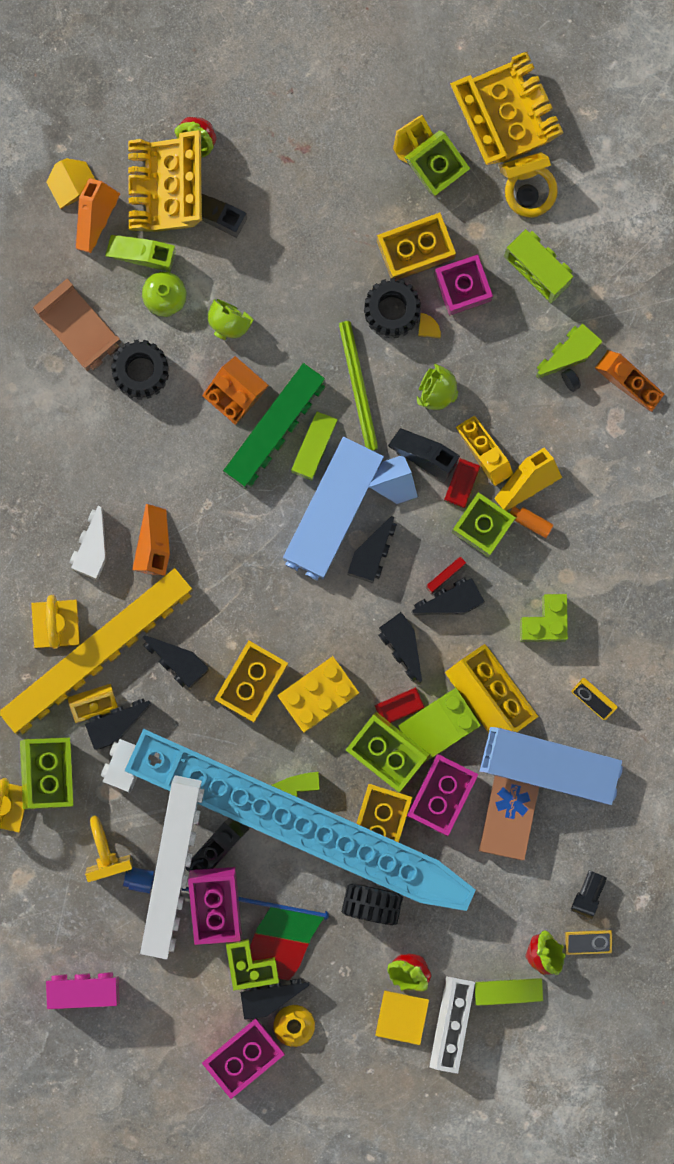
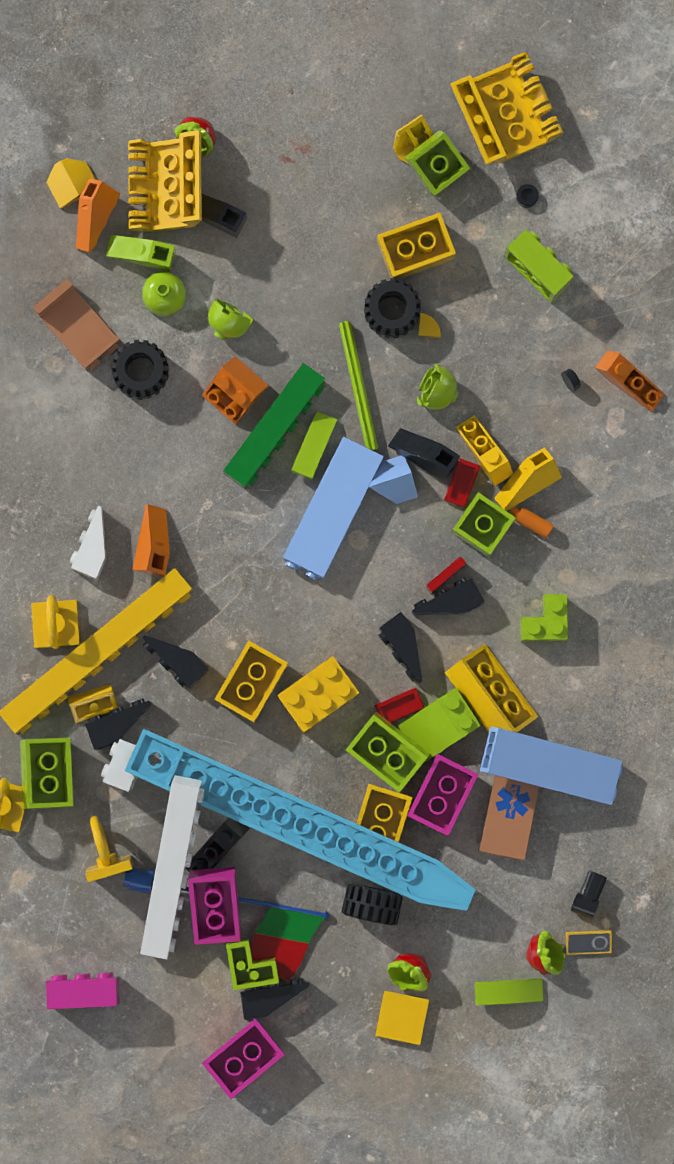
(298, 1013): yellow piece -> none
(299, 783): lime slope -> none
(368, 556): black slope -> none
(452, 1024): white brick -> none
(463, 285): dark pink brick -> none
(523, 169): yellow tile -> none
(575, 350): lime slope -> none
(594, 699): slope -> none

